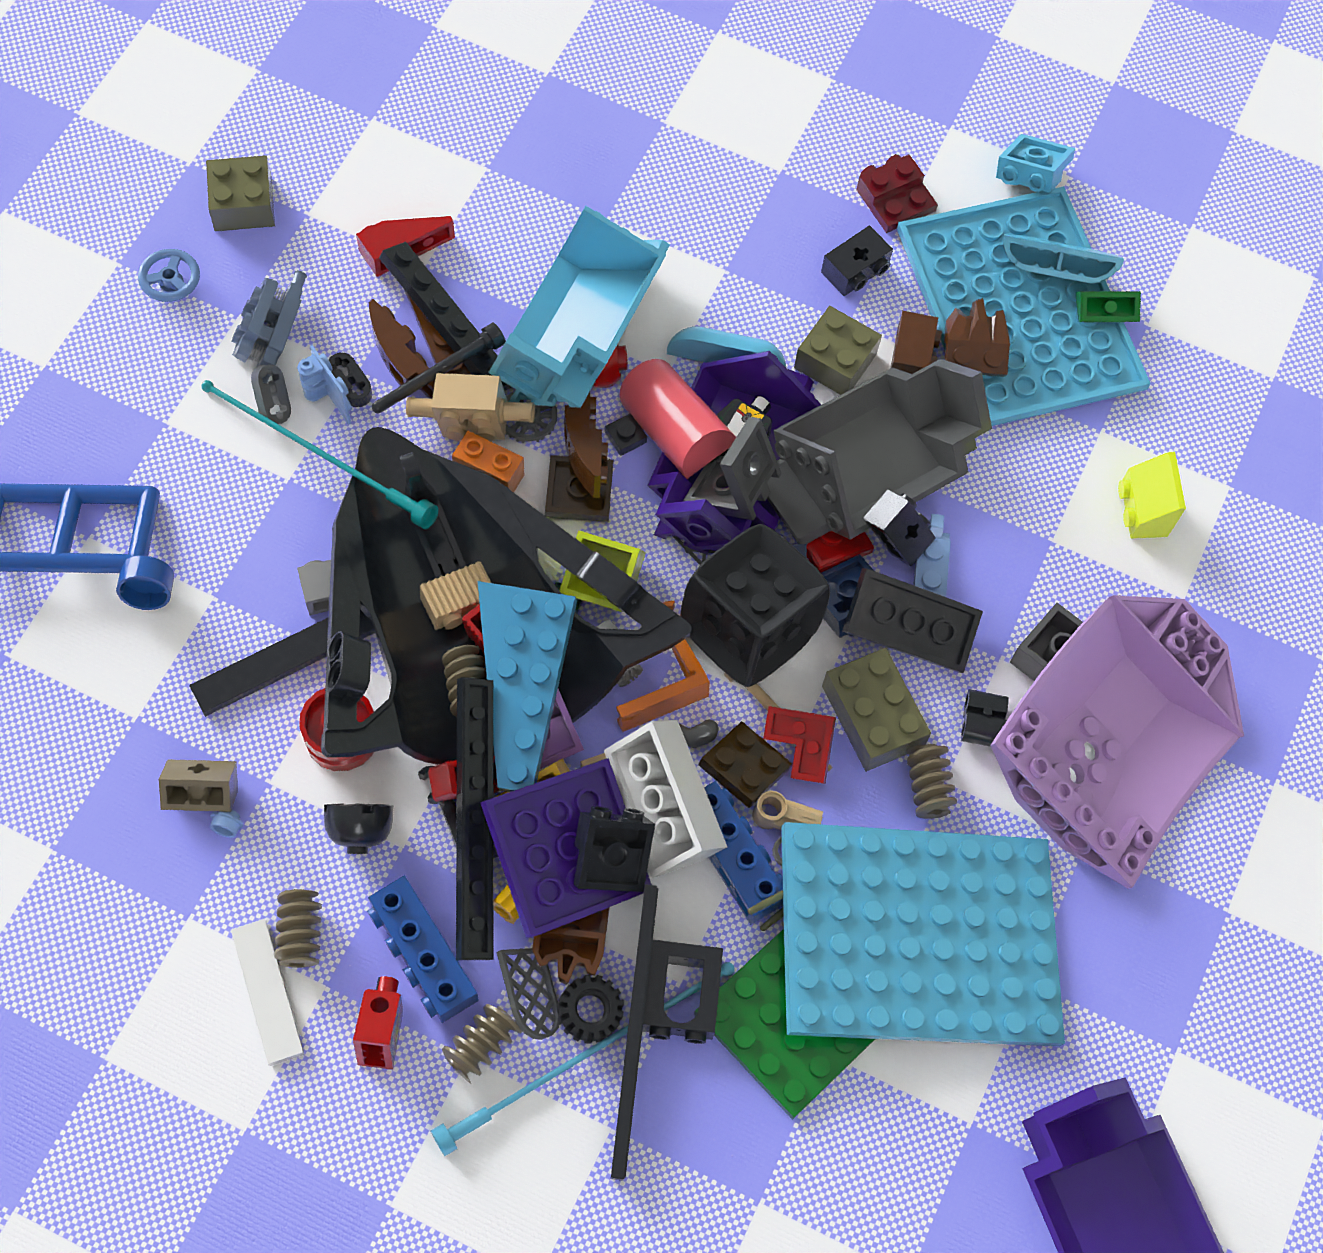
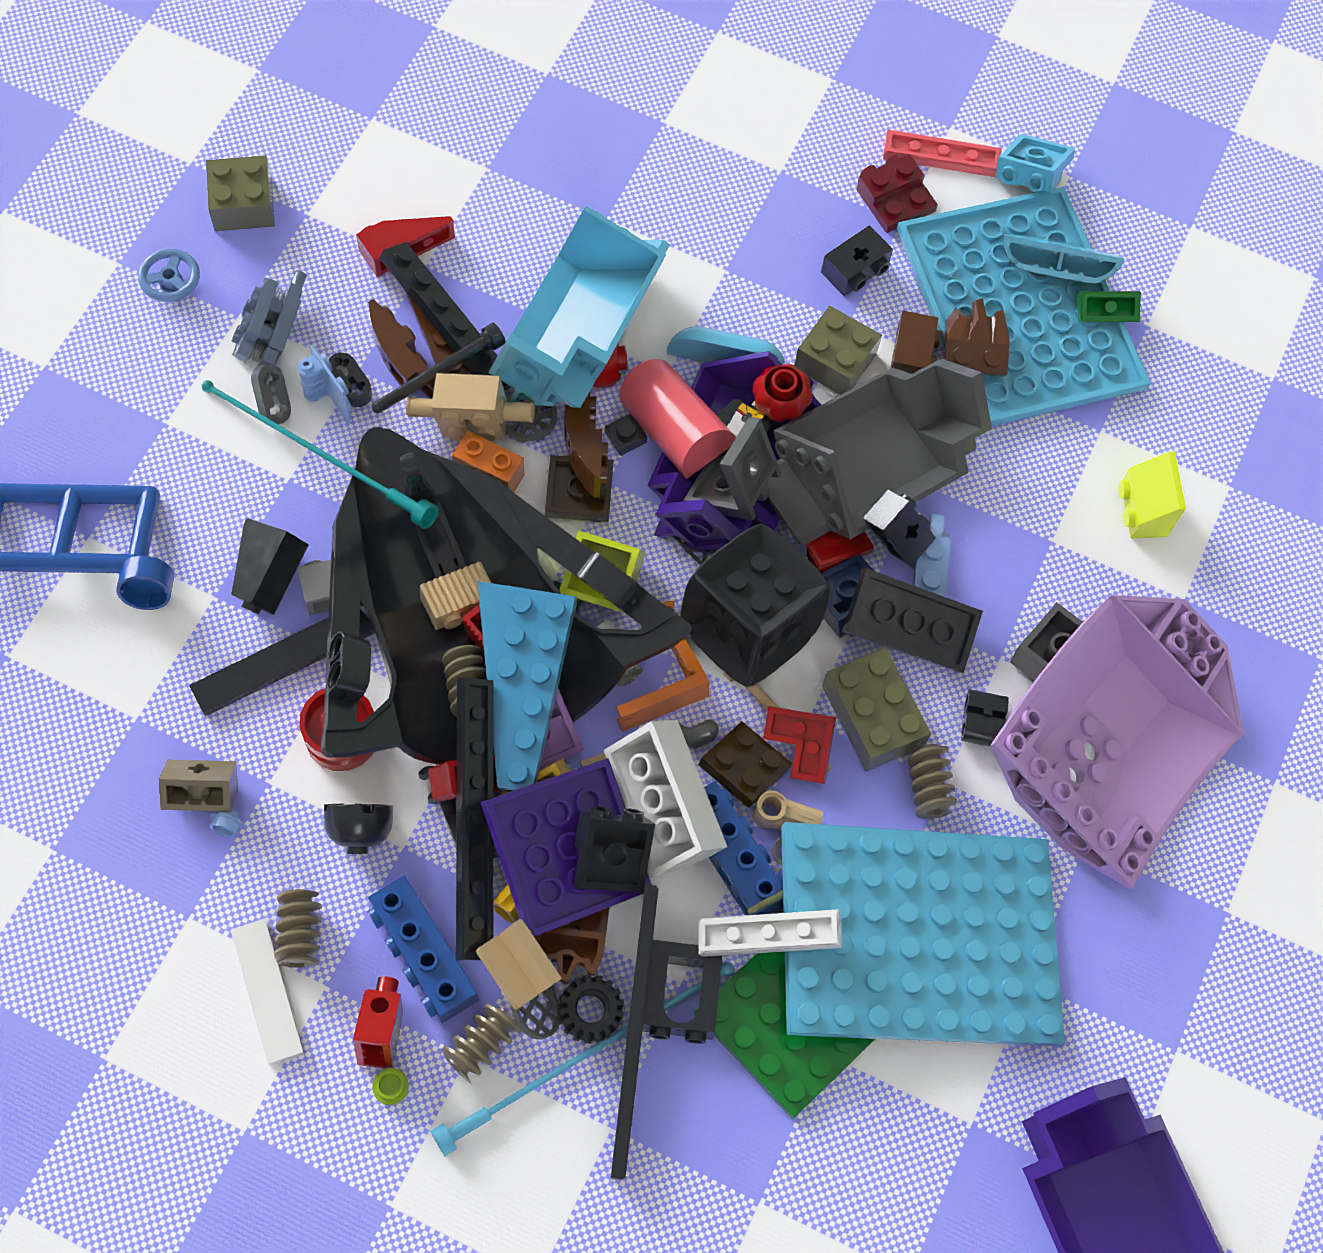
(265, 566): none -> black slope
(390, 1086): none -> lime plate
(518, 964): none -> tan panel
(770, 933): none -> white tile
(777, 394): none -> red plant
(943, 153): none -> coral tile

